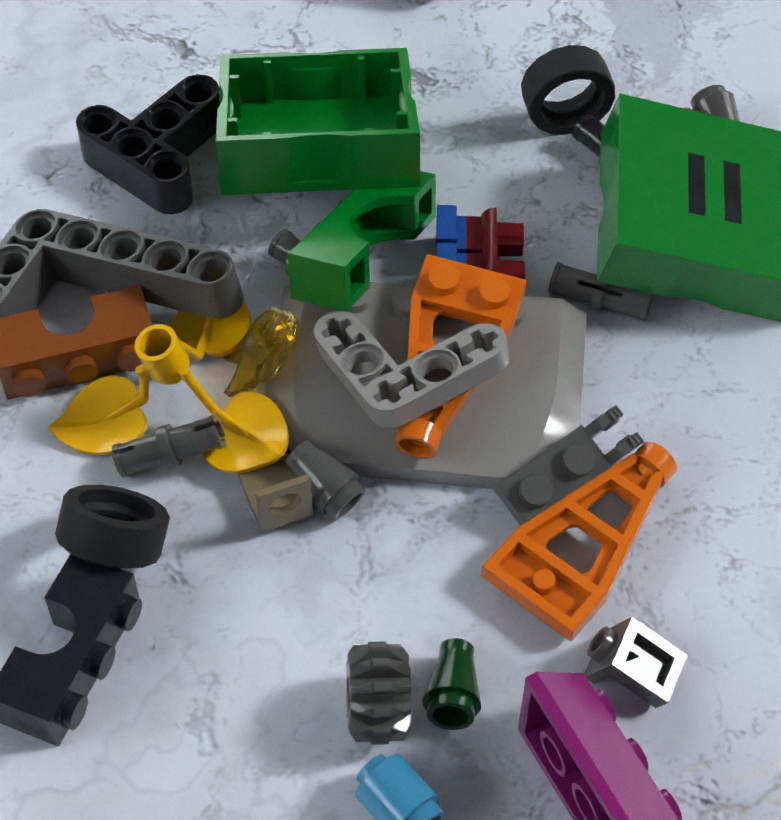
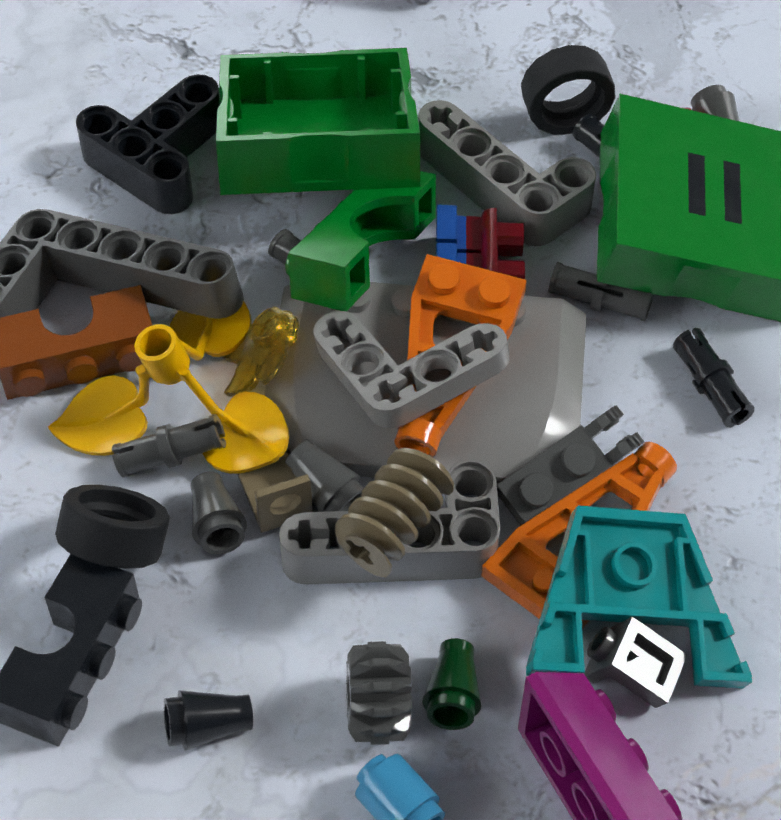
(205, 717): none -> black cone
(215, 515): none -> dark grey cone
(393, 509): none -> dark tan piece
(443, 557): none -> light grey beam
(500, 179): none -> light grey beam
(641, 568): none -> teal wing
(713, 377): none -> black pin

